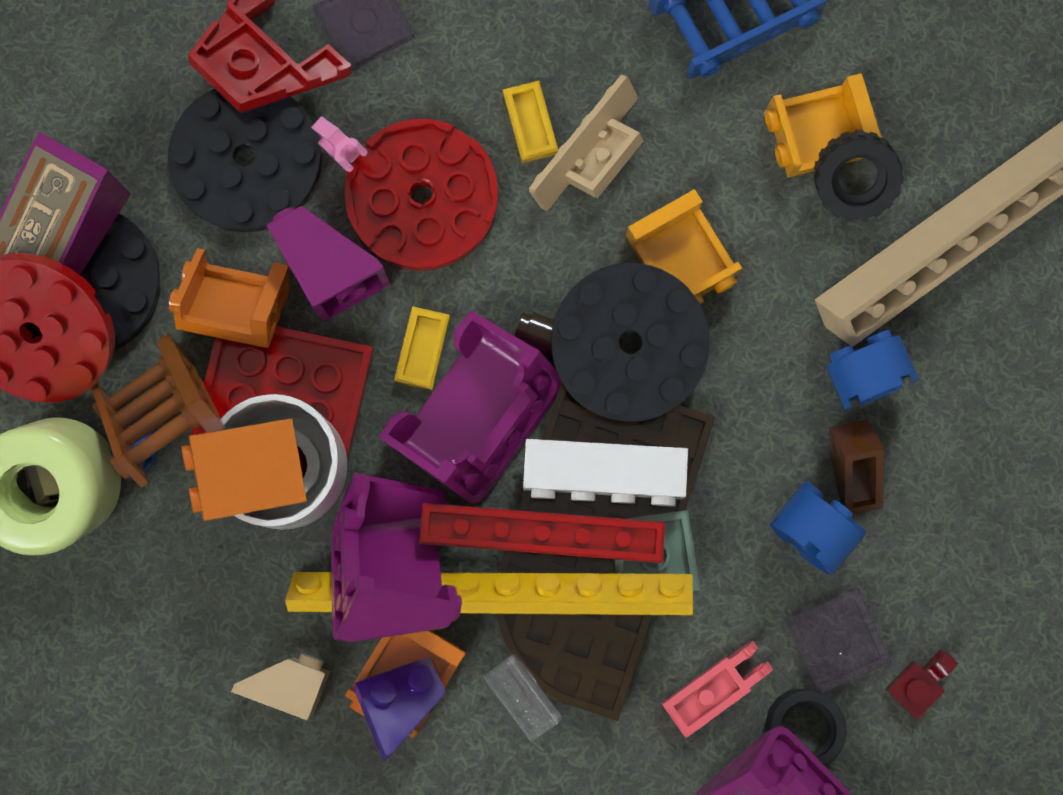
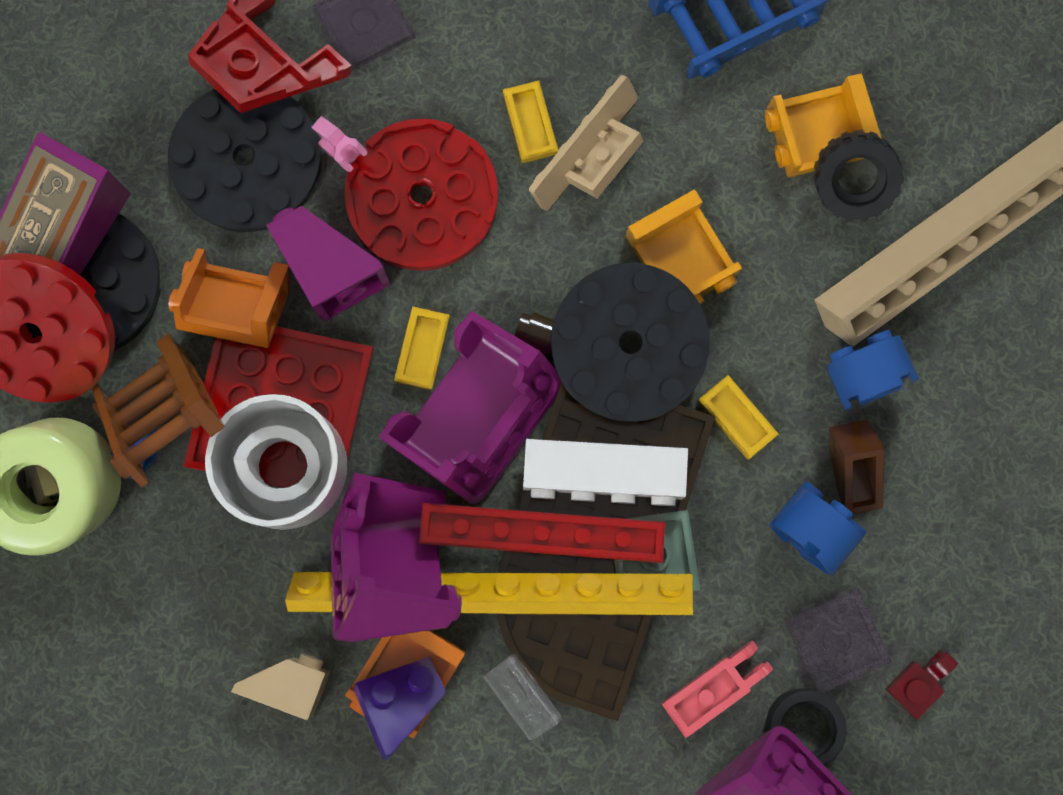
(244, 469): orange panel -> none
(738, 417): none -> yellow tile

